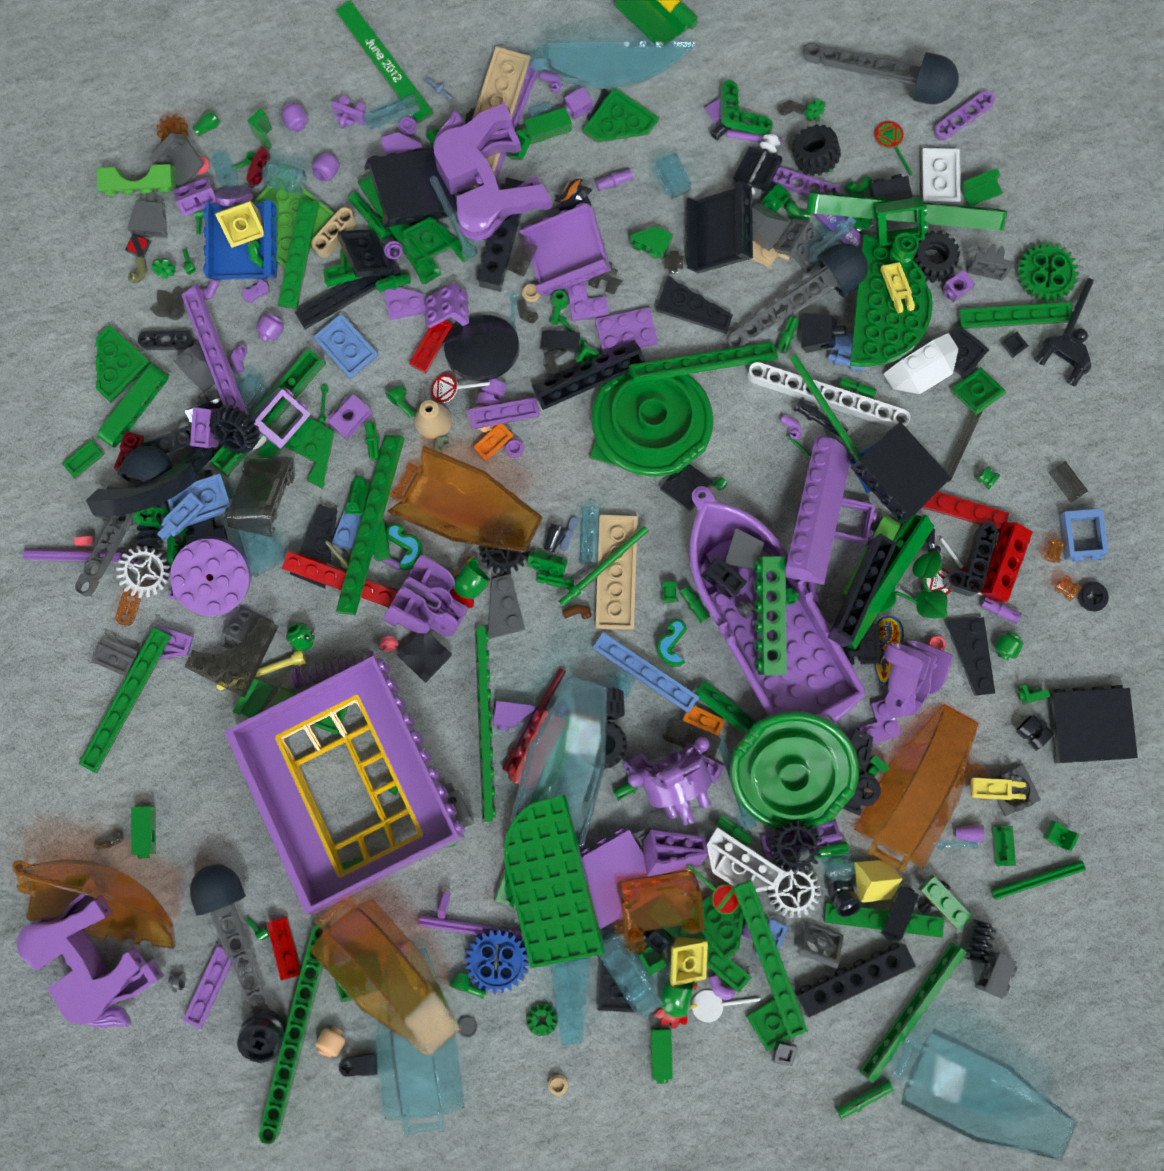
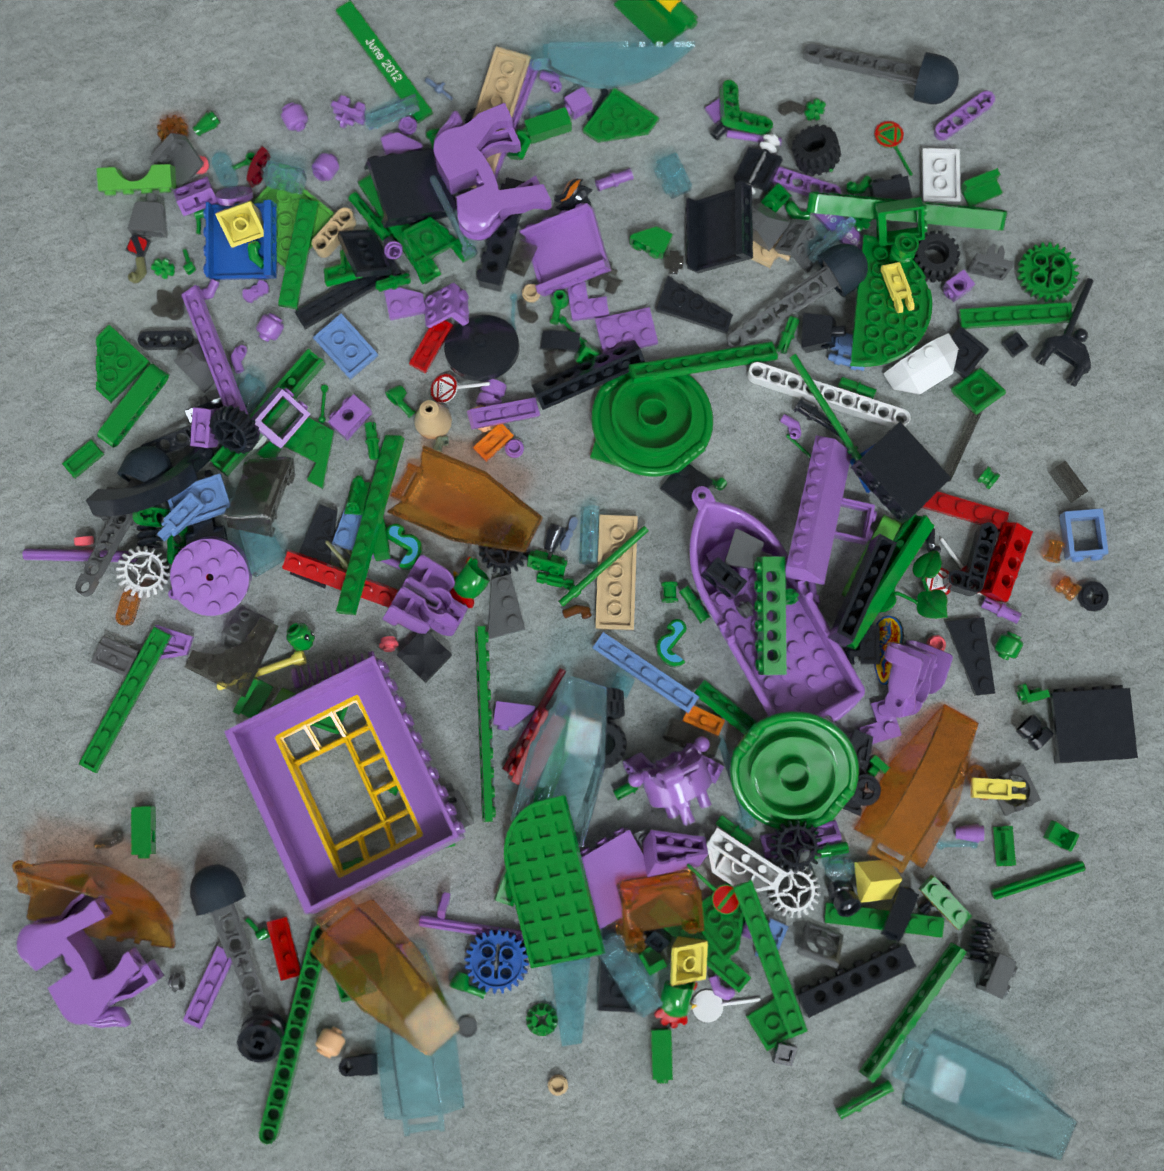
(129, 442): dark red slope -> none
(260, 127): green panel -> none

